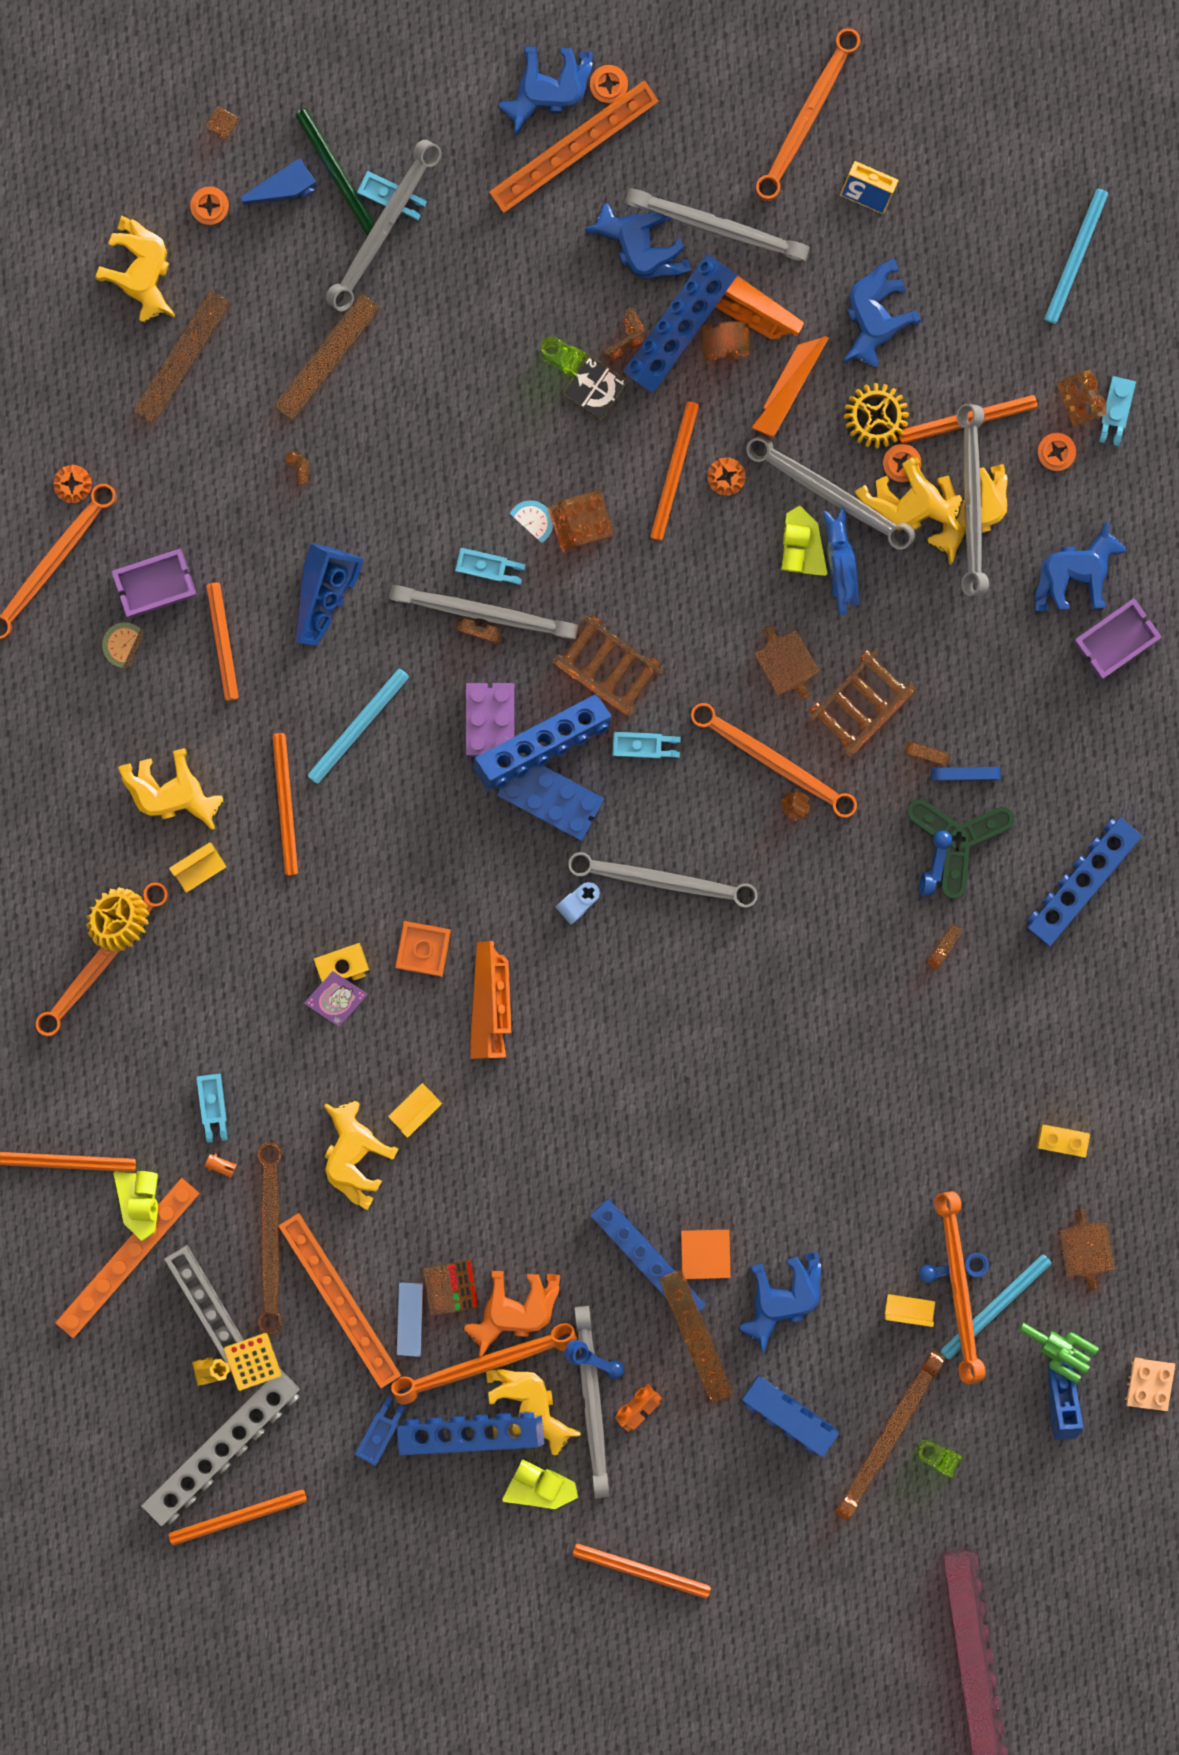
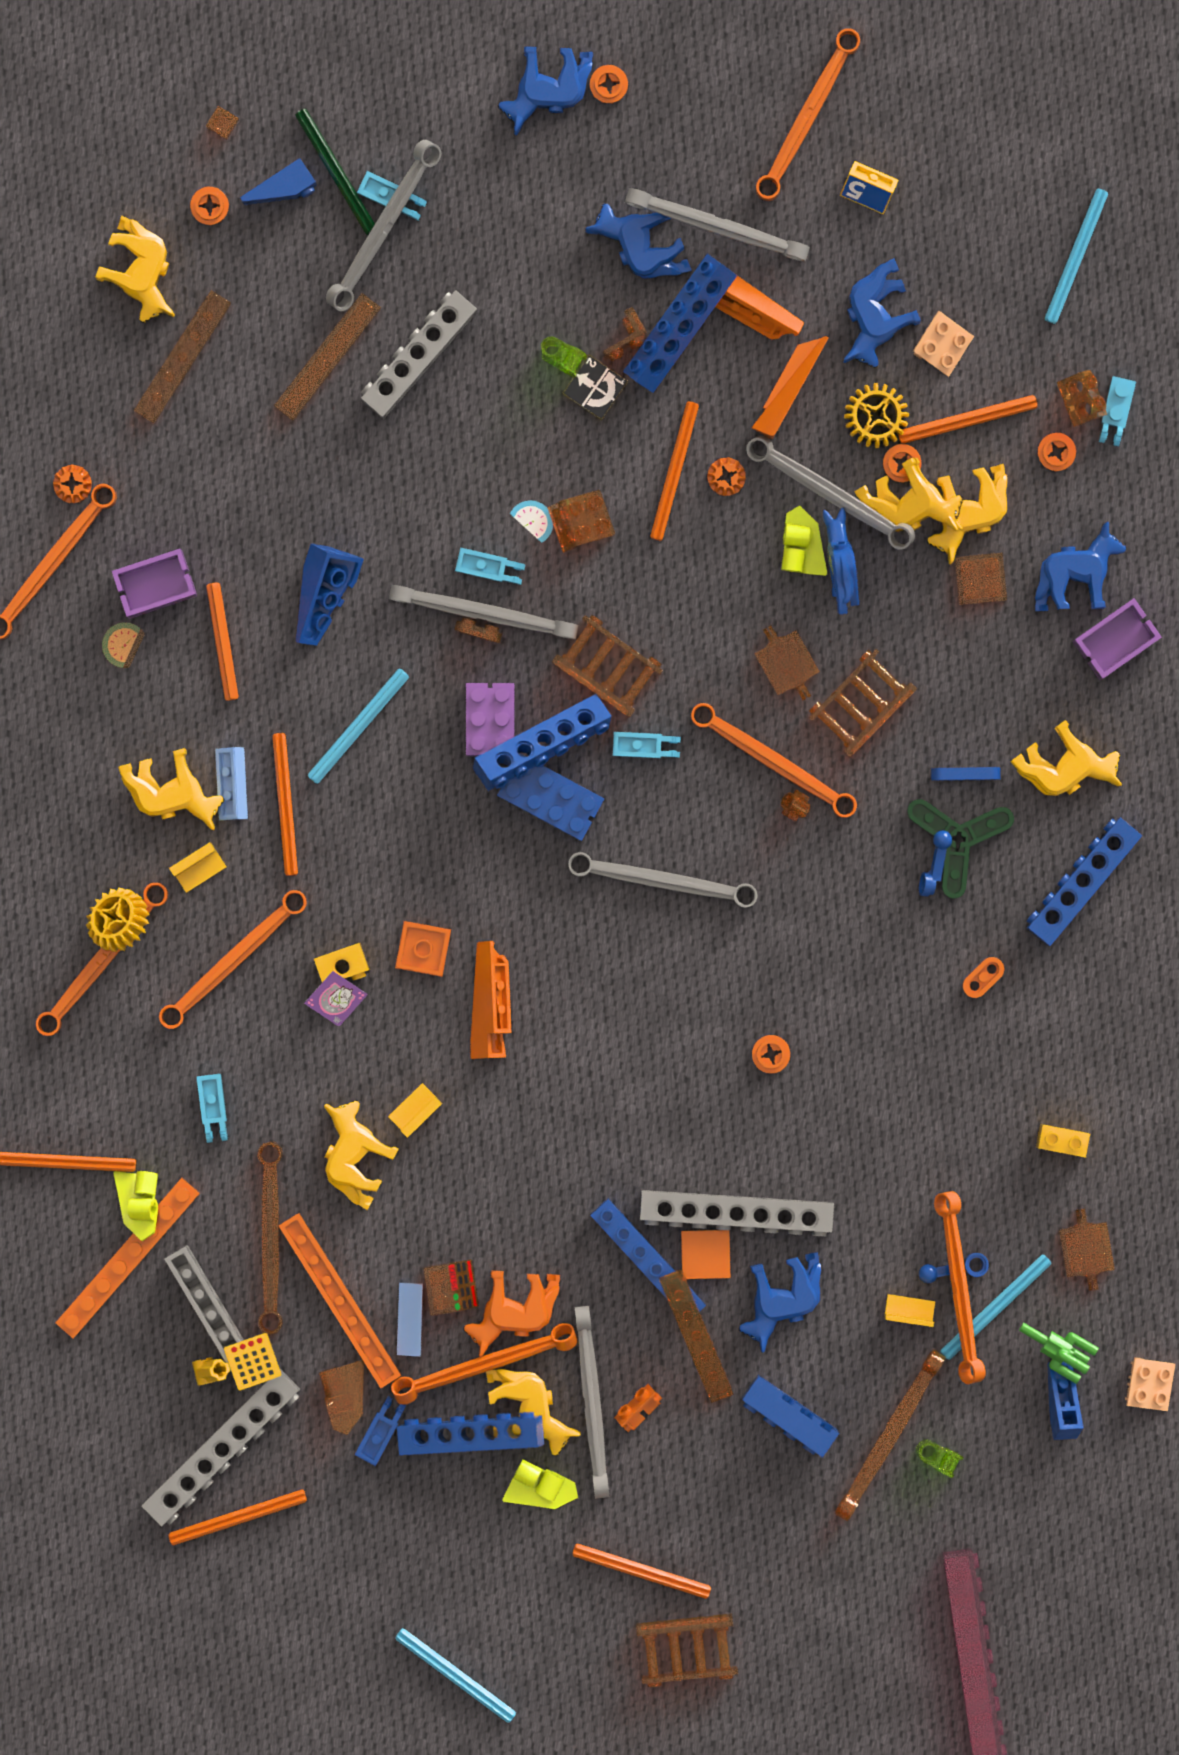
(219, 1165): orange pin -> none
(231, 783): none -> light blue slope
(233, 959): none -> orange piece
(301, 464): clear orange arm -> none
(344, 1394): none -> clear orange panel
(450, 302): none -> light grey brick
(455, 1675): none -> medium azure axle
(573, 146): orange plate -> none
(575, 904): light blue piece -> none
(613, 1369): blue piece -> none
(673, 1629): none -> clear orange fence
(725, 340): clear orange brick -> none
(760, 1048): none -> orange gear
(822, 1210): none -> light grey brick
(927, 753): clear orange beam -> none
(943, 343): none -> light nougat hinge
(944, 946): clear orange piece -> none
(972, 500): light grey piece -> none
(980, 578): none -> clear orange plate
(982, 977): none -> orange plate
(1073, 767): none -> yellow animal

